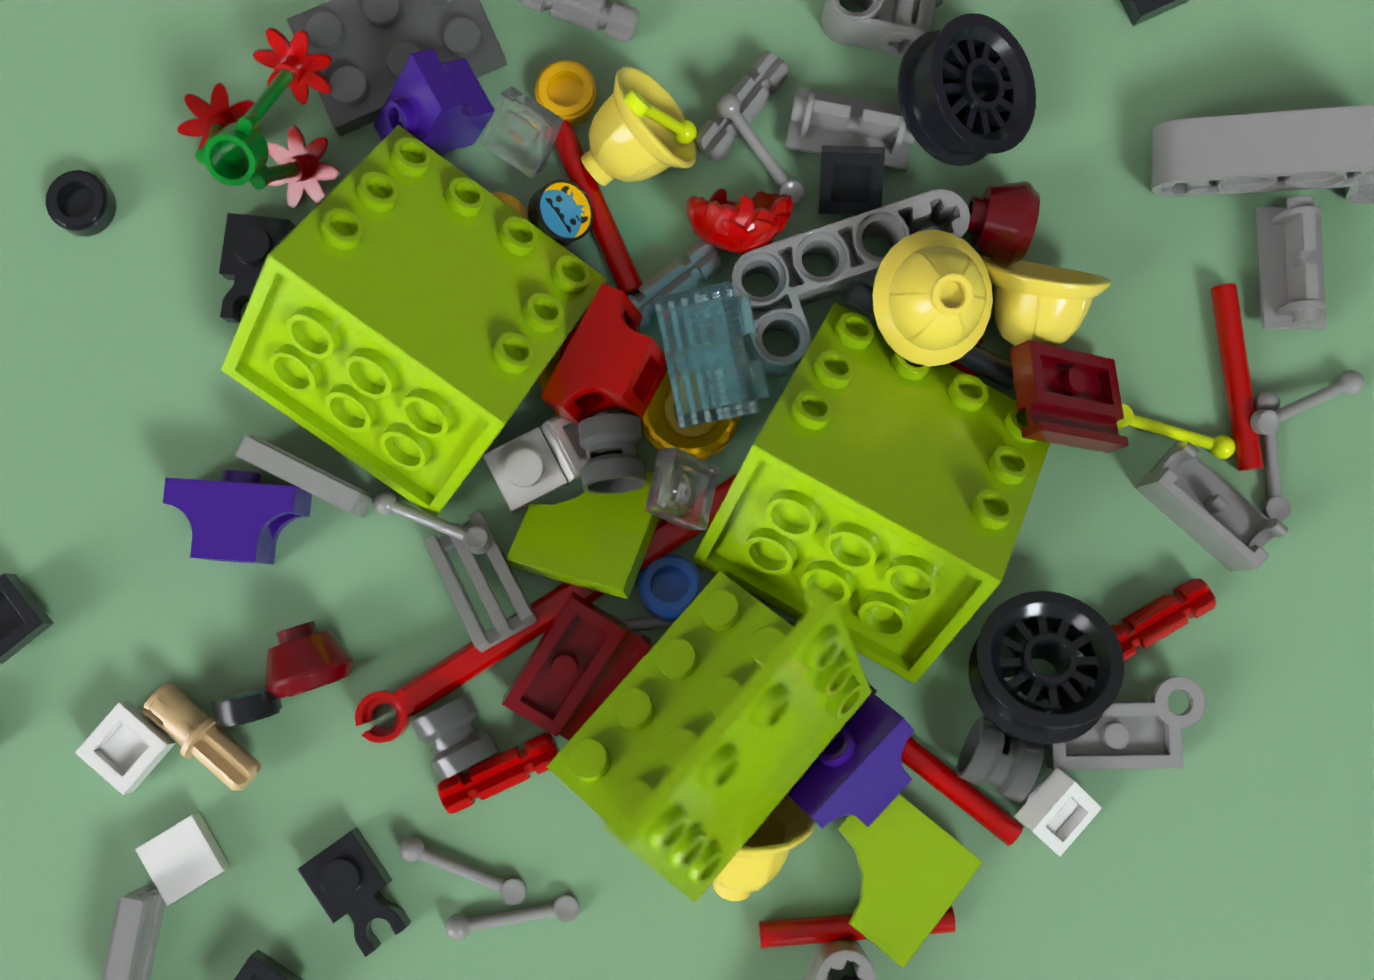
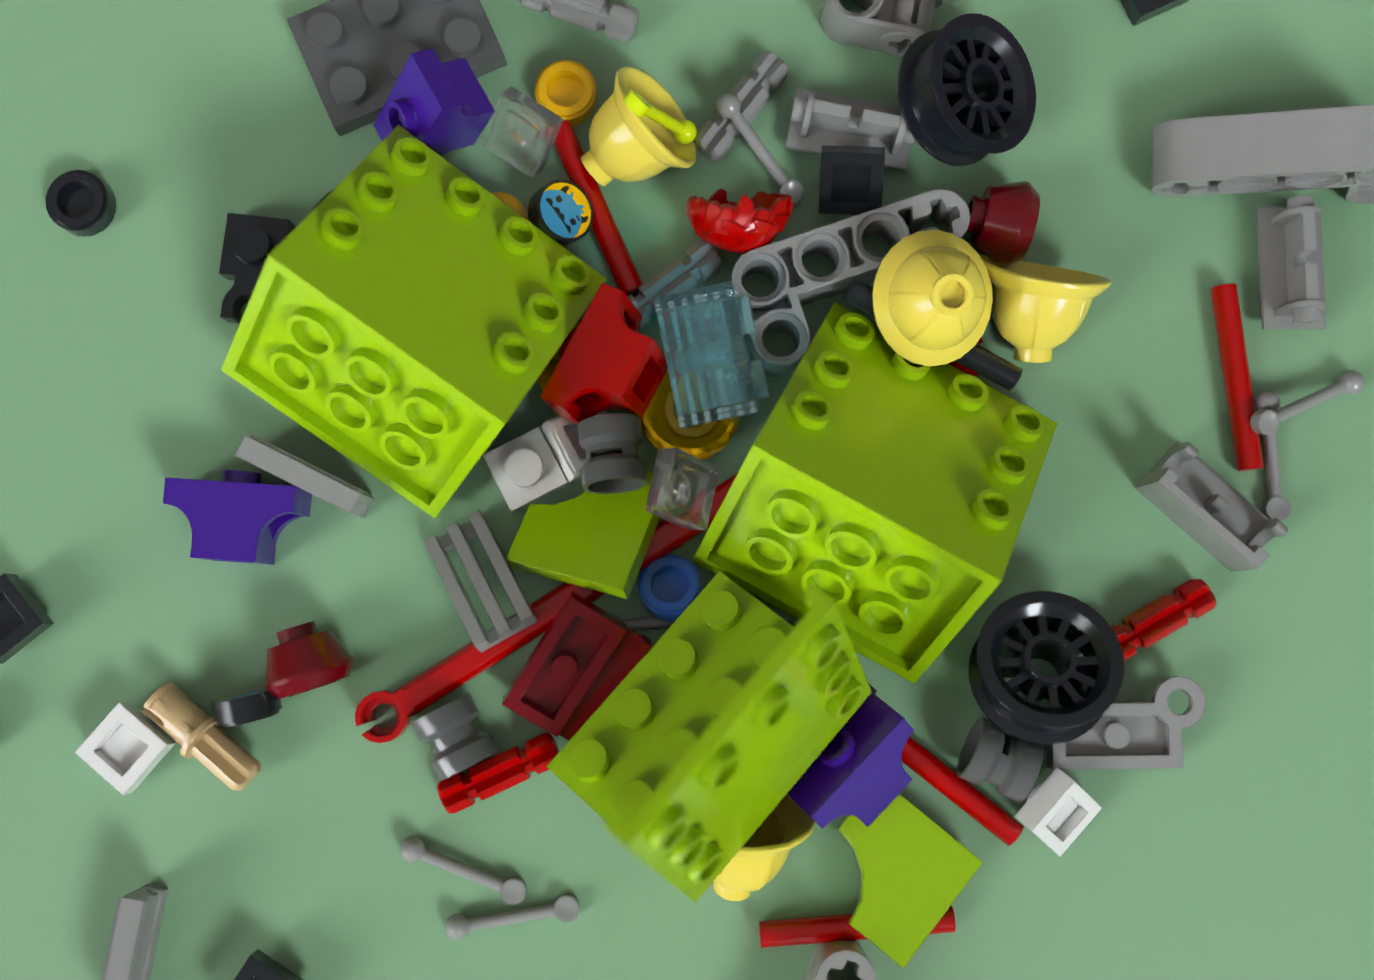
(182, 858): white tile -> none
(231, 139): red plant -> none
(349, 881): black plate -> none
(475, 539): light grey hinge -> none
(1067, 396): dark red plate -> none
(1220, 446): neon yellow hinge -> none

